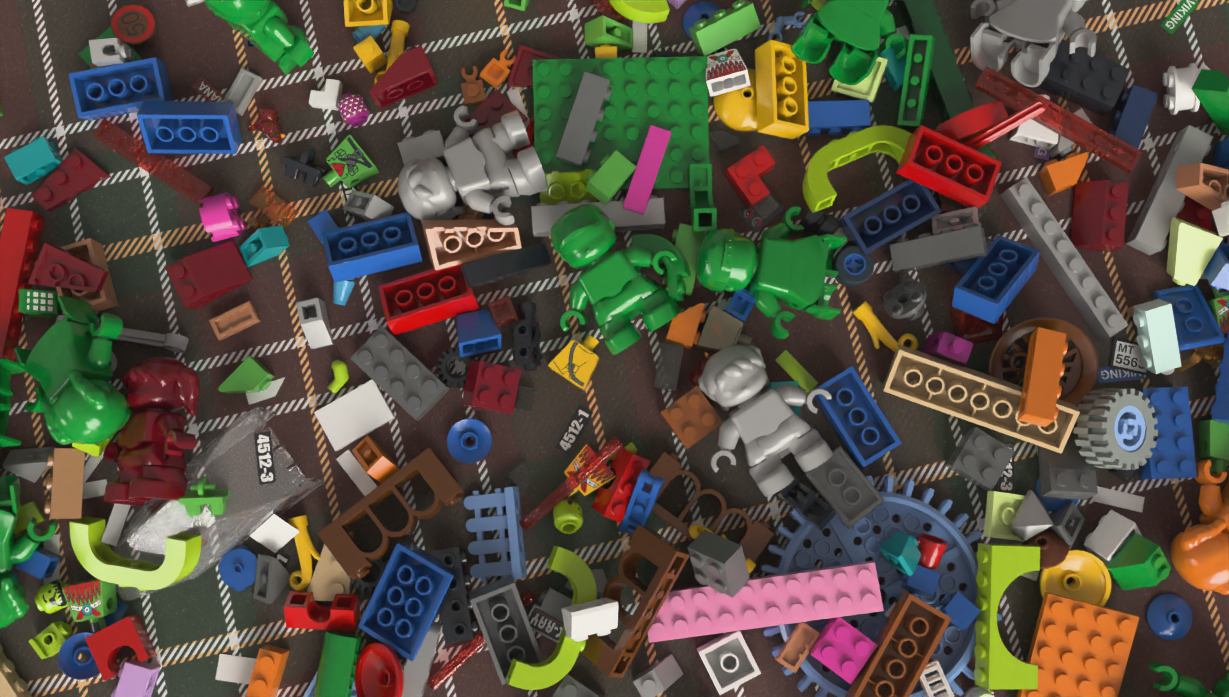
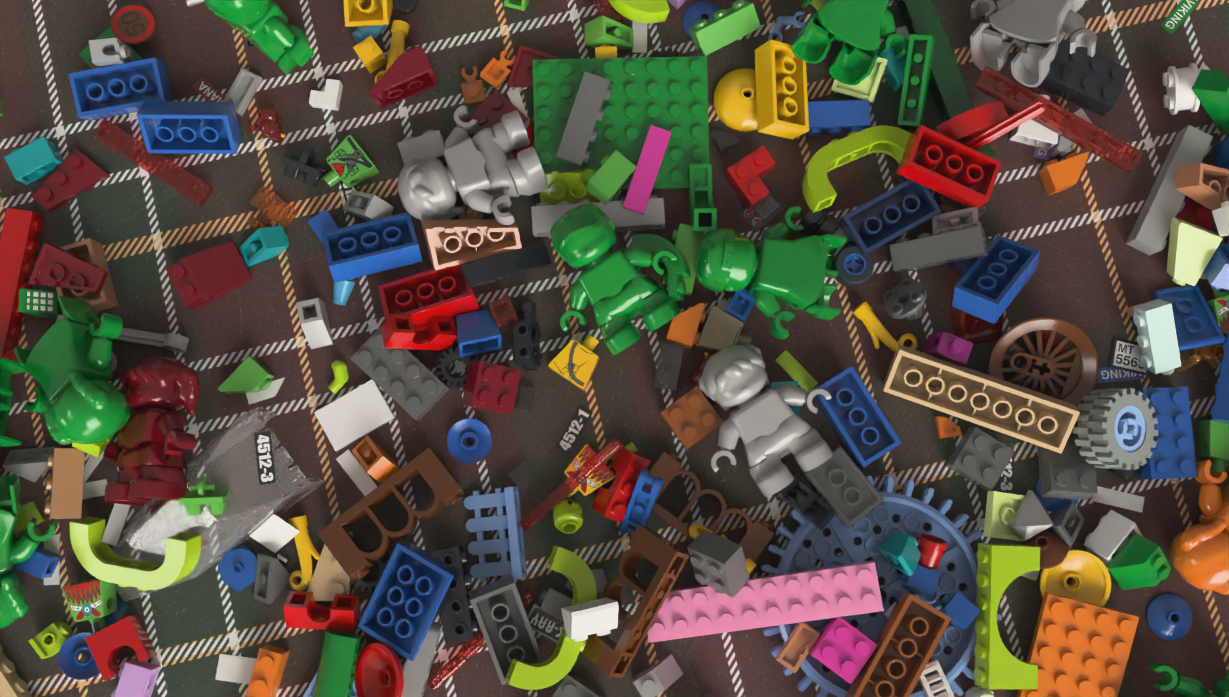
(51, 597): lime head -> none
(222, 216): dark pink brick -> none
(234, 320): nougat plate -> none
(353, 109): magenta head -> none
(401, 333): none -> red arch
(726, 72): torso -> none
(728, 661): white brick -> none
(946, 428): none -> orange tile
(1042, 377): orange brick -> none
(1063, 260): light grey brick -> none
(1099, 215): dark red slope -> none
(1132, 114): dark blue brick -> none

